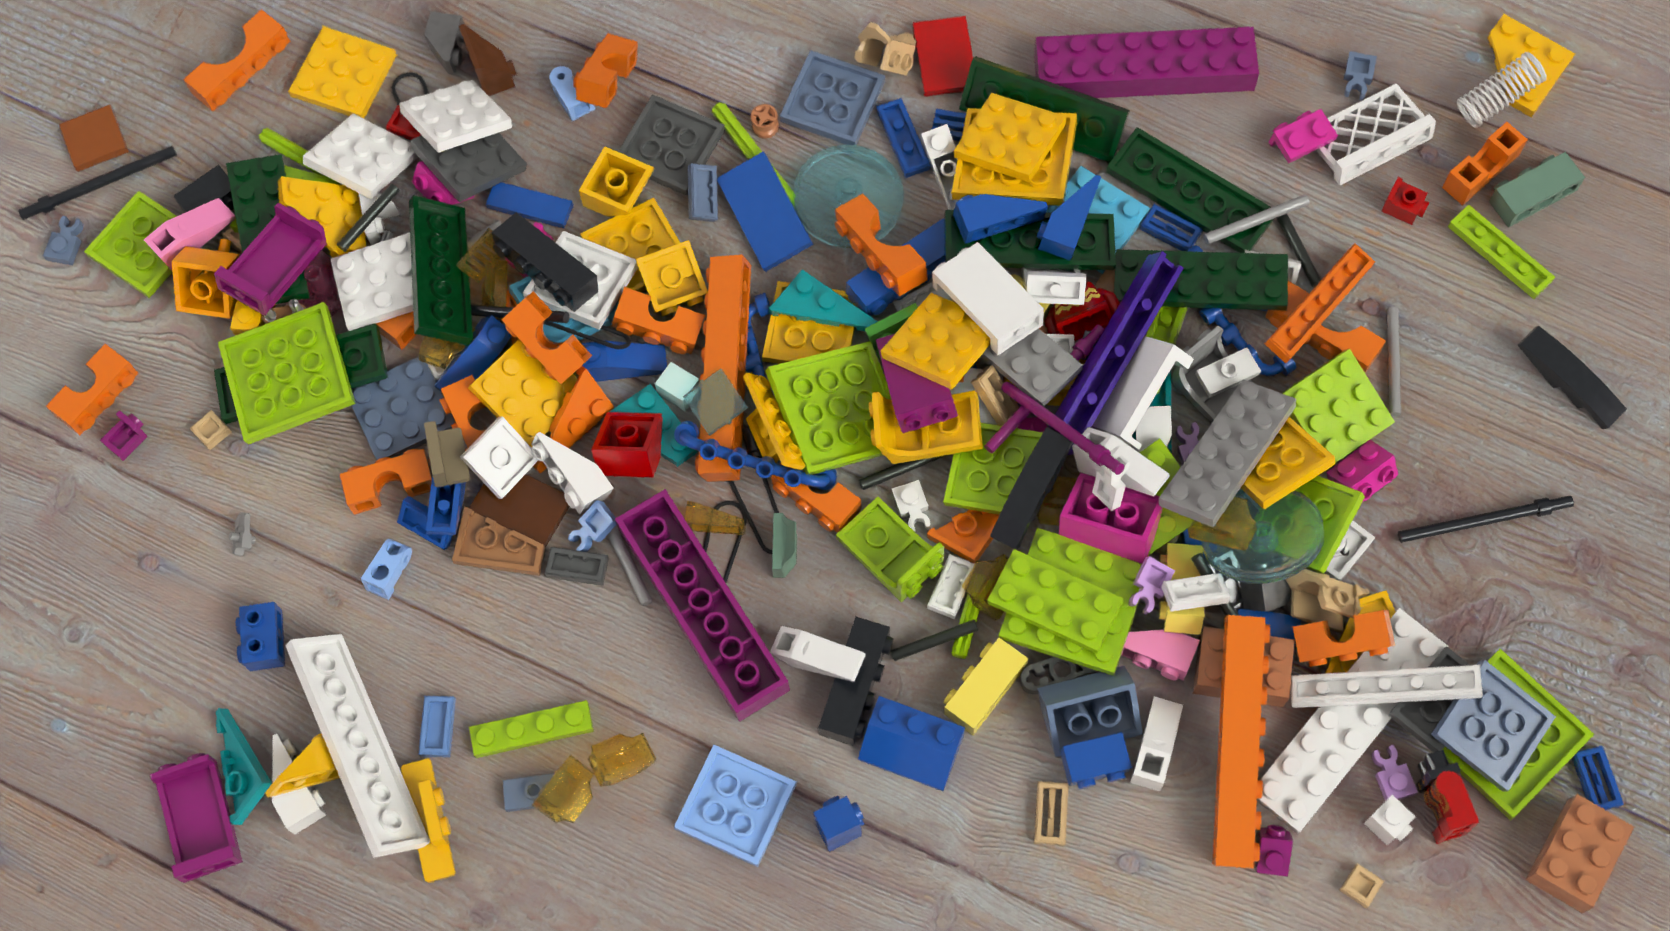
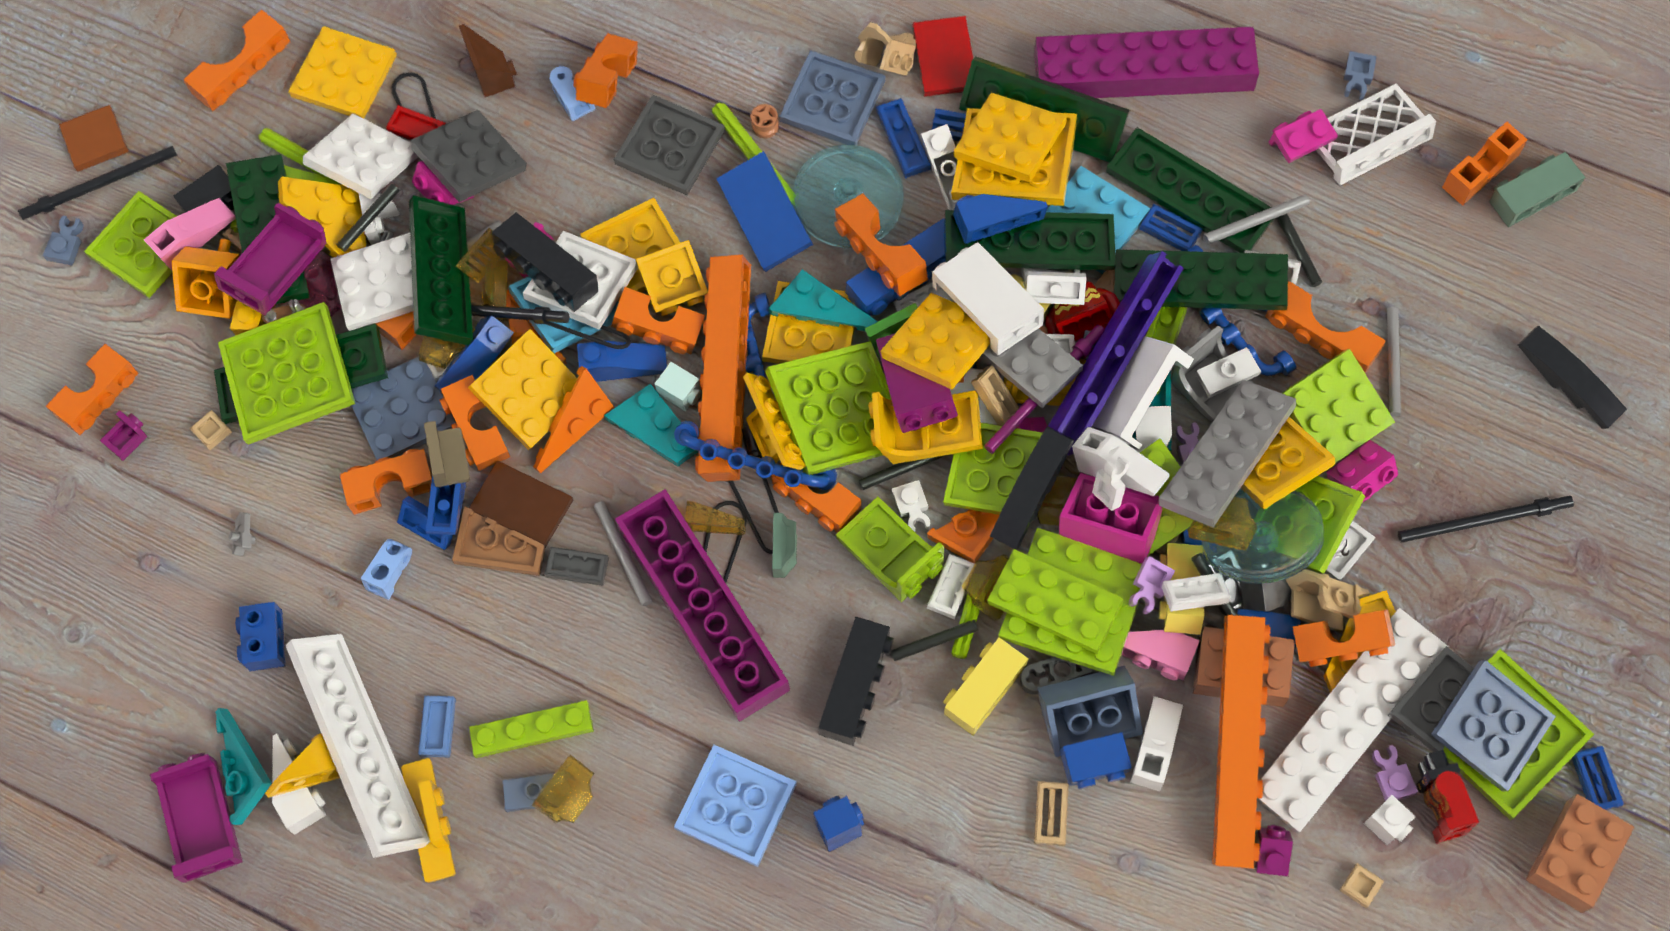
(445, 39): flat silver slope -> none
(455, 115): white plate -> none
(499, 457): white tile -> none
(527, 324): orange arch -> none
(530, 204): blue tile -> none
(575, 474): white slope -> none
(596, 524): medium blue plate -> none
(614, 183): yellow slope -> none
(620, 758): clear yellow slope -> none
(629, 444): red slope -> none
(702, 192): sand blue plate -> none
(715, 402): clear light blue piece -> none
(816, 654): white slope -> none
(911, 743): blue slope -> none
(1066, 222): blue slope -> none
(1097, 453): magenta bar -> none
(1319, 303): orange tile -> none
(1386, 686): white tile -> none
(1405, 202): red brick -> none
(1501, 252): lime plate -> none
(1513, 39): yellow plate -> none
(1529, 71): white piece -> none

